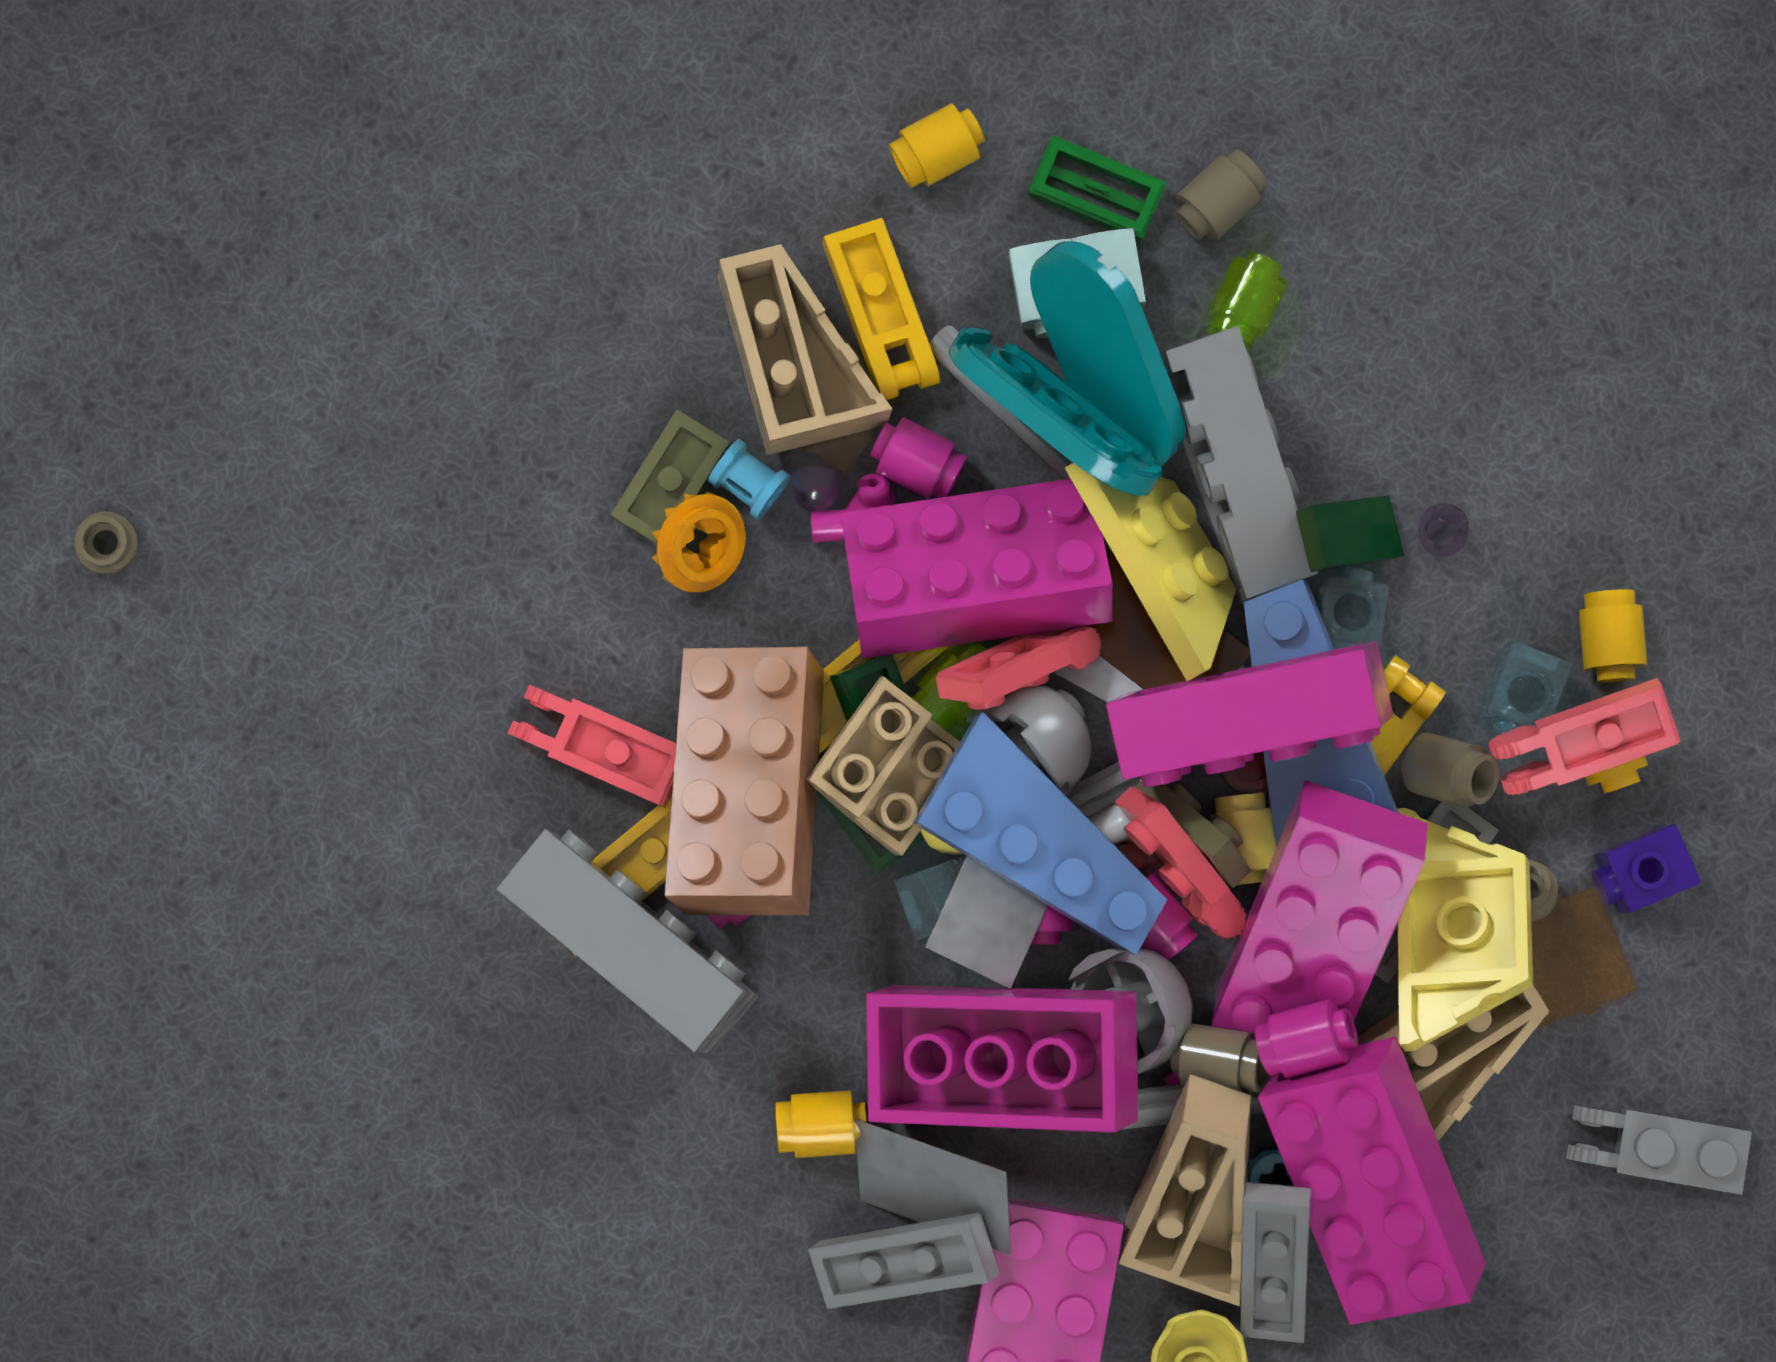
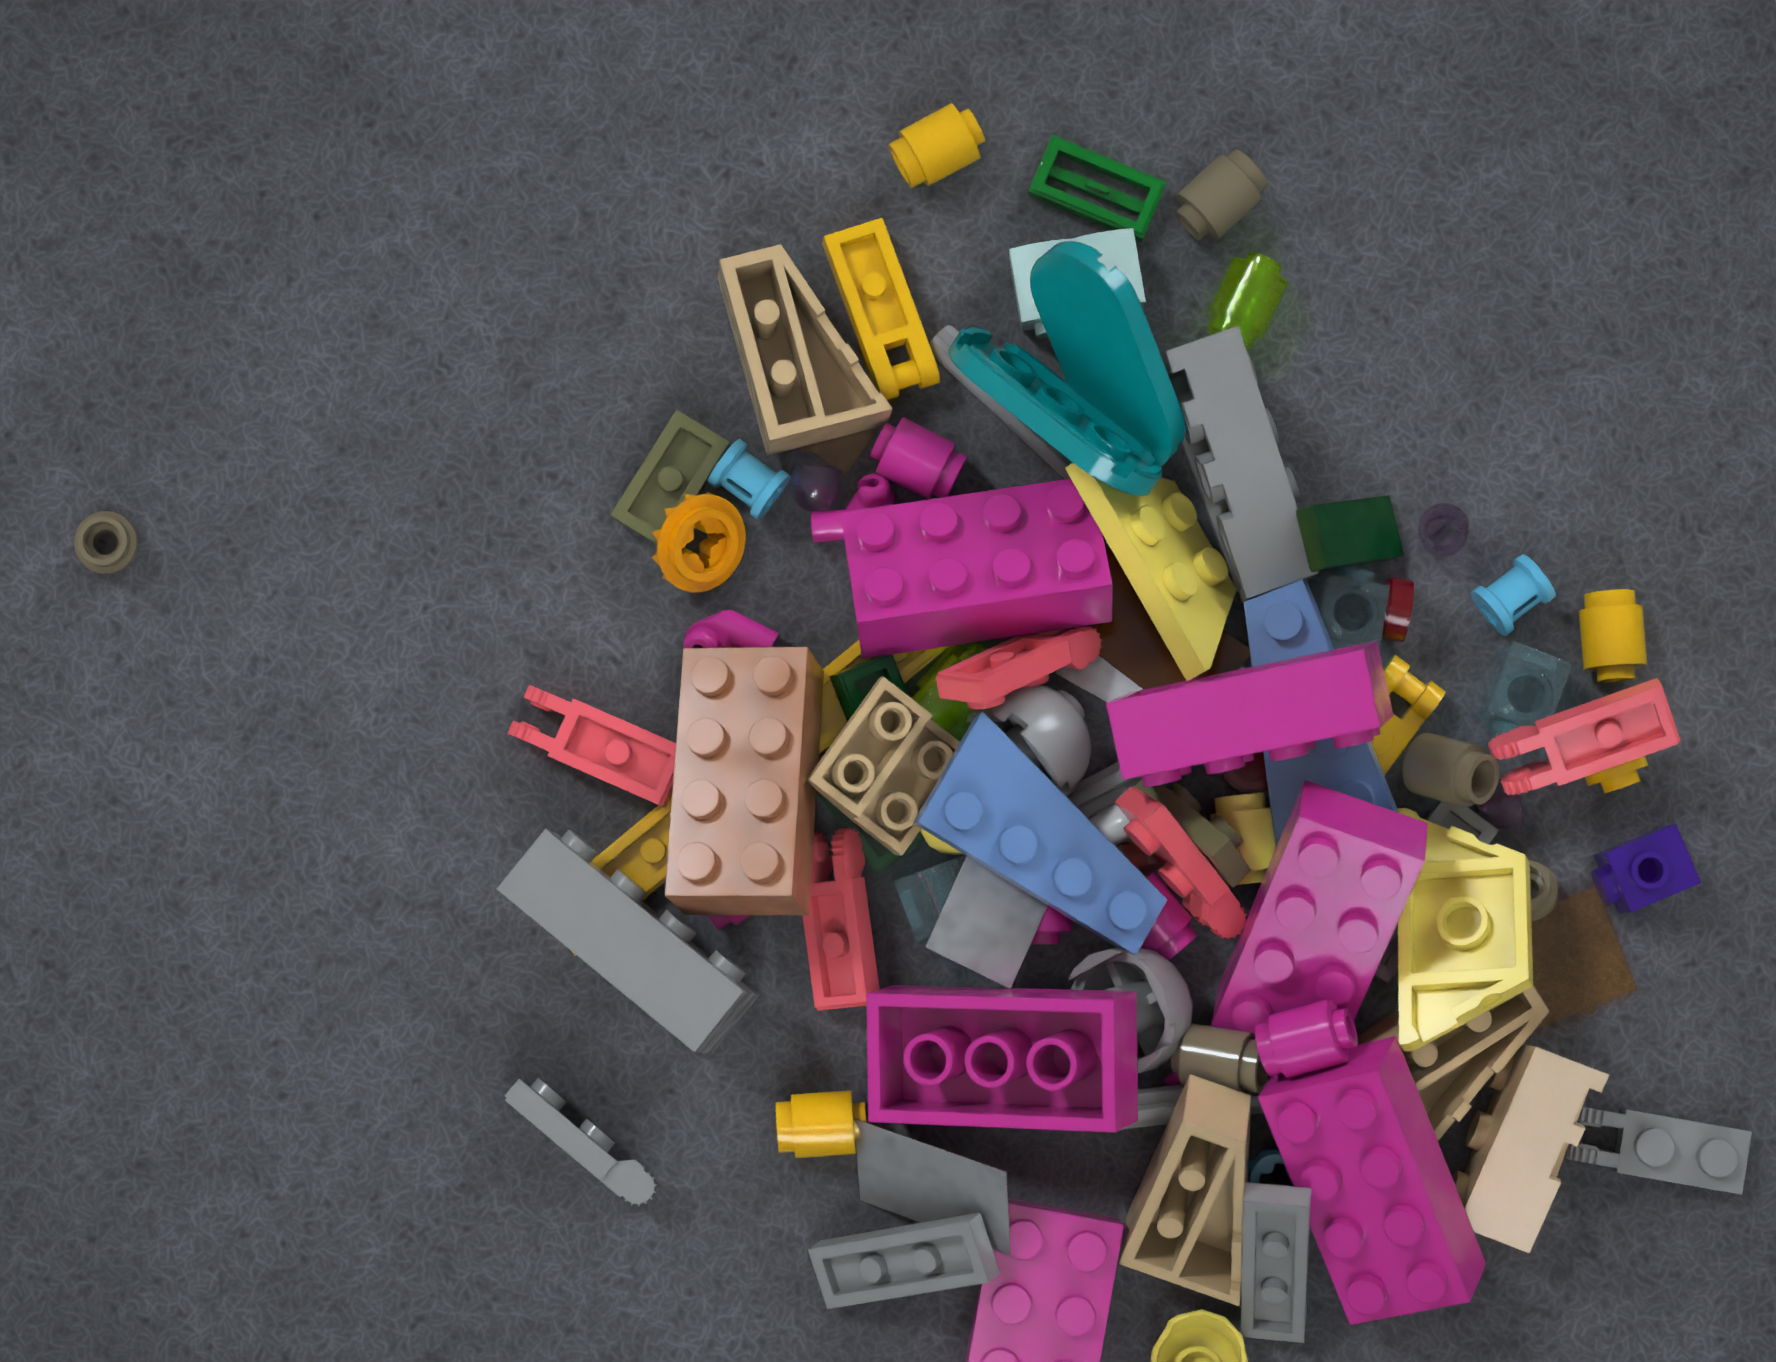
(584, 1144): none -> light grey hinge
(729, 630): none -> dark pink arm
(839, 924): none -> coral hinge
(1398, 609): none -> dark red tile
(1503, 810): none -> clear purple hinge
(1513, 594): none -> medium azure bush
(1523, 1144): none -> tan wedge

